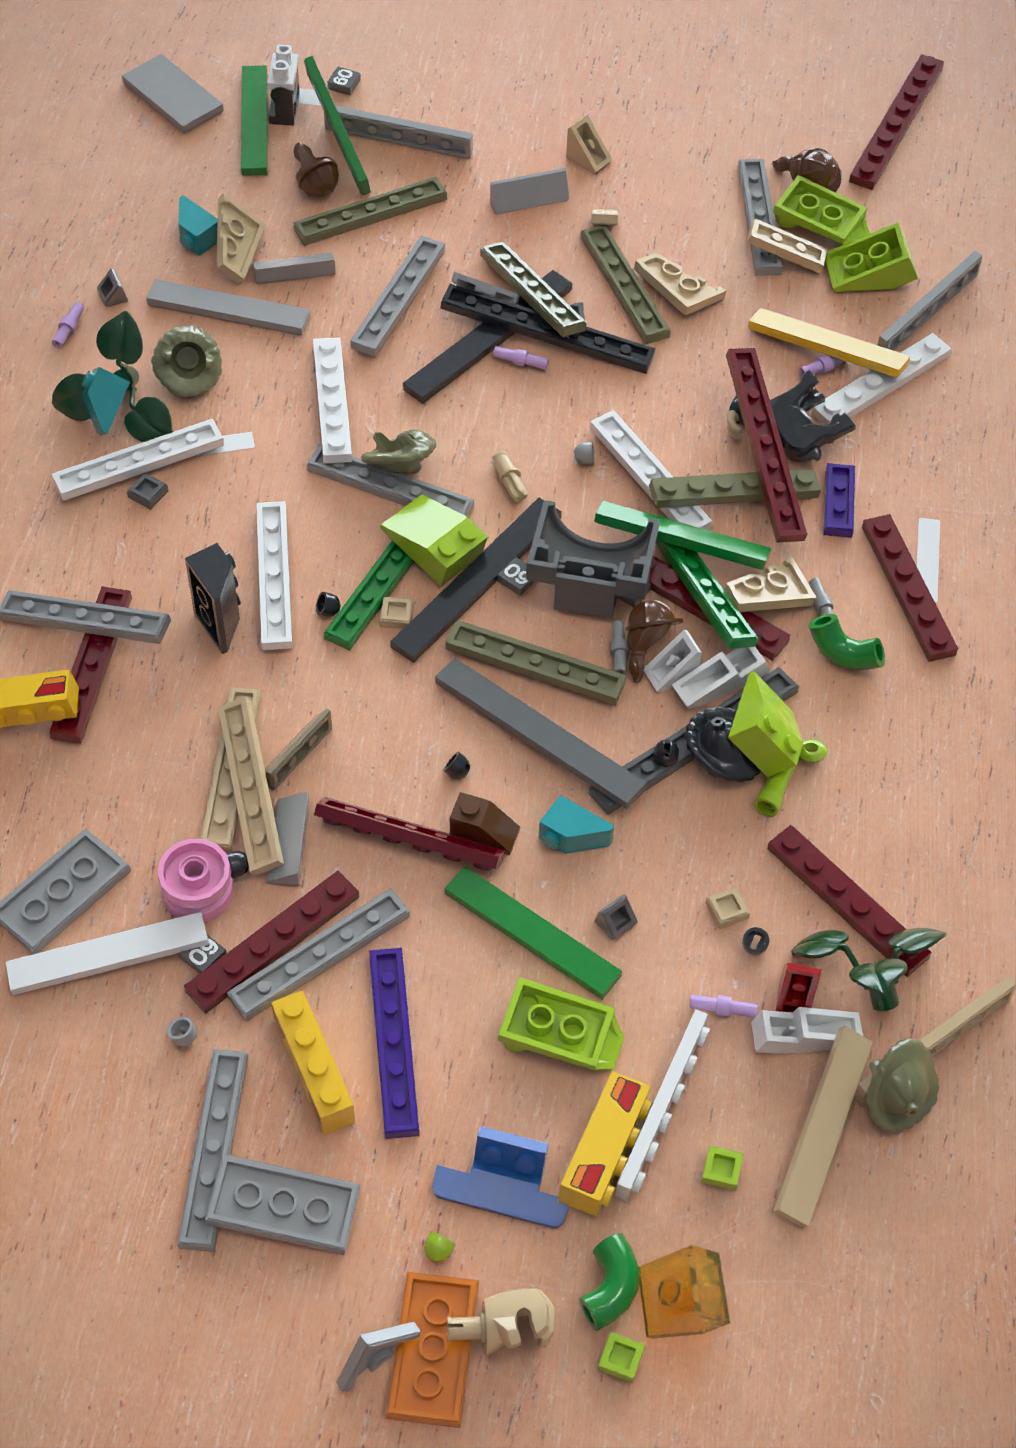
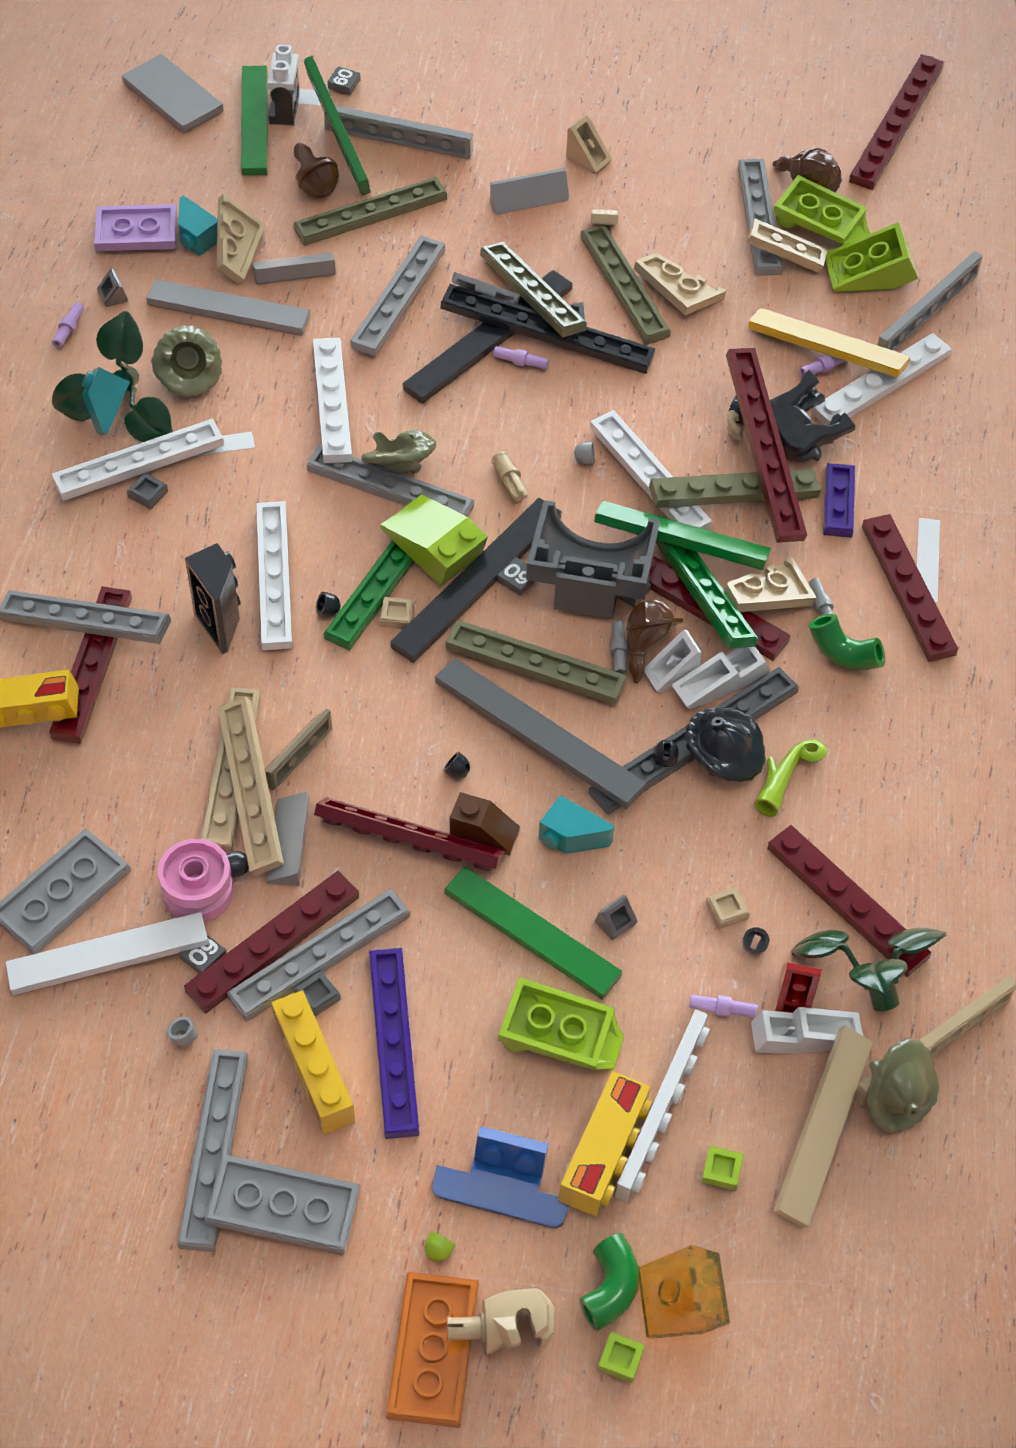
(135, 227): none -> lavender plate
(319, 992): none -> dark grey tile
(373, 1351): light grey tile -> none
(766, 728): lime slope -> none

